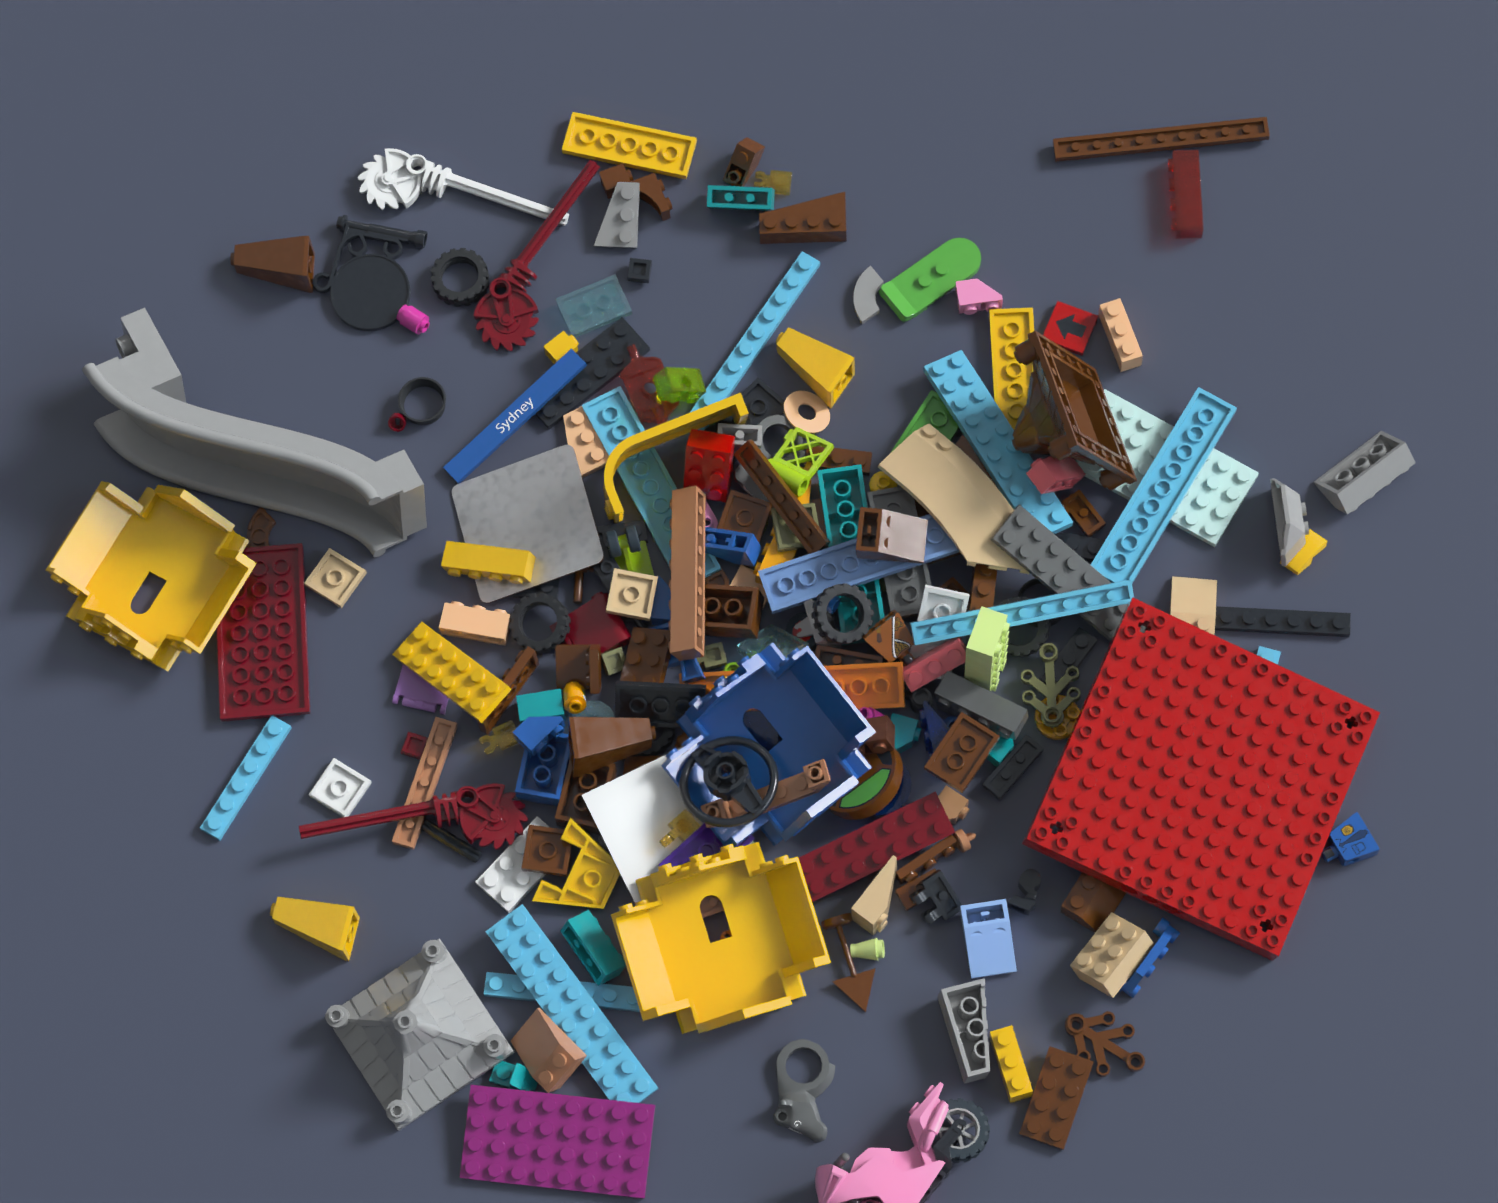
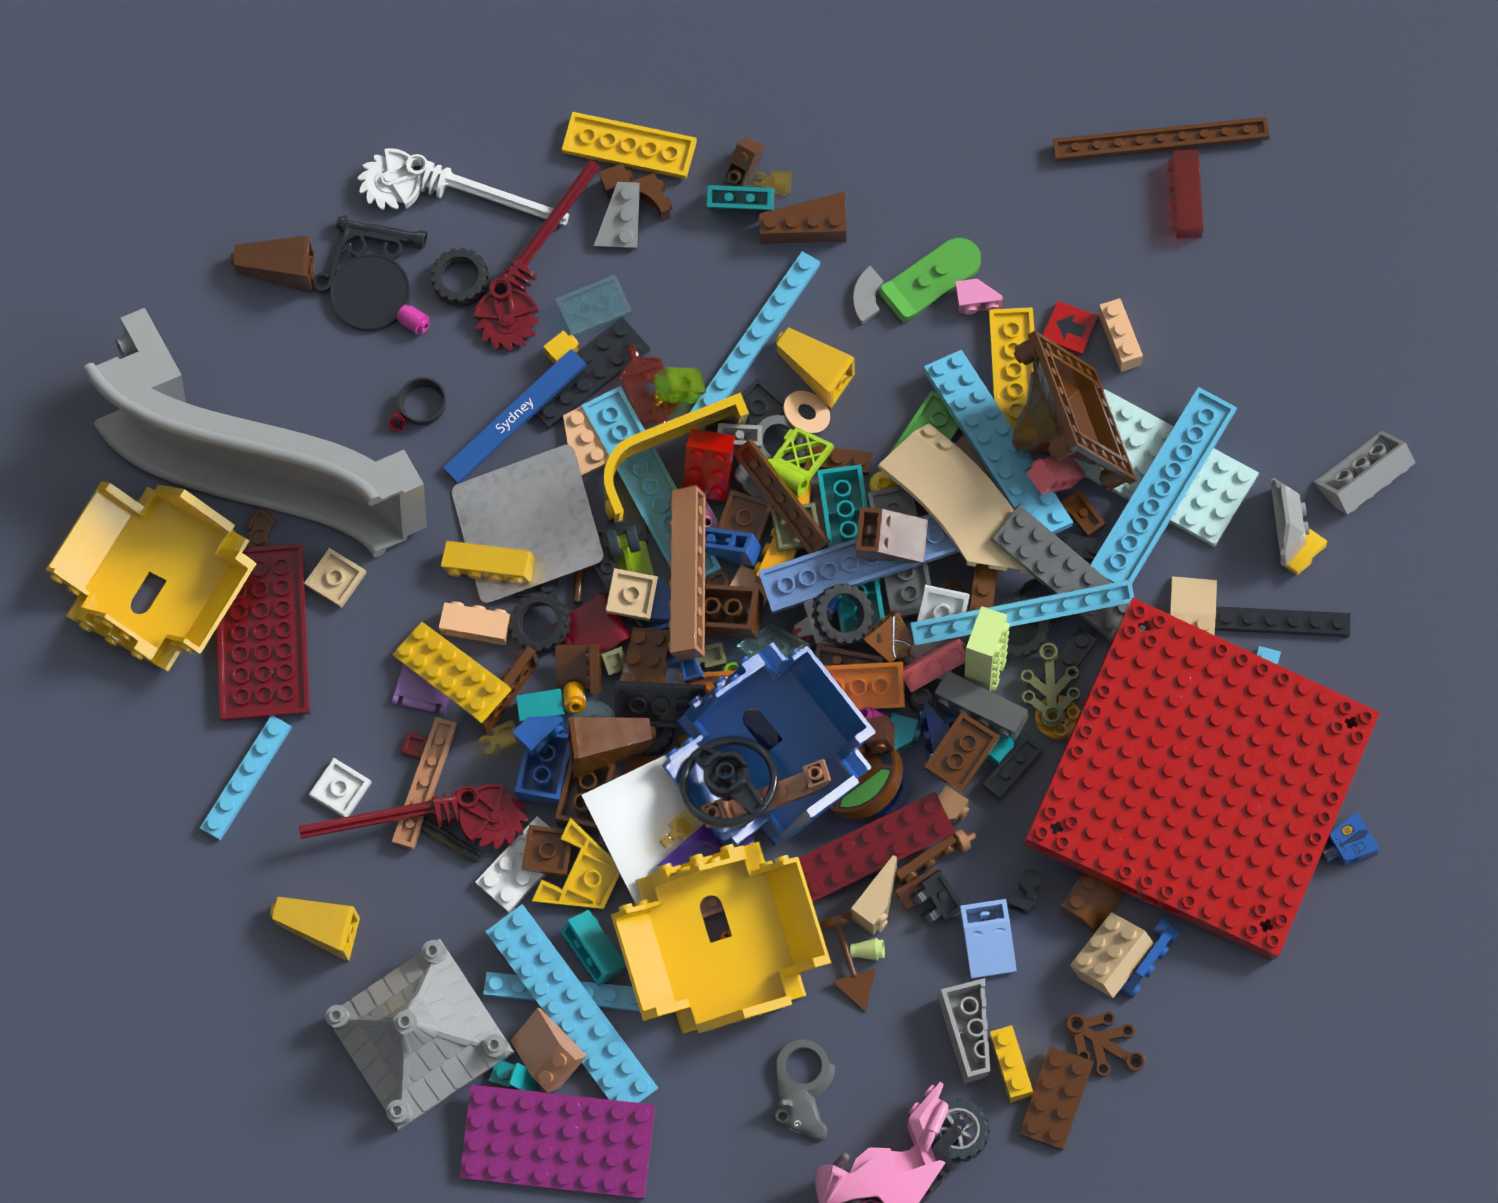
(639, 270): black plate -> none

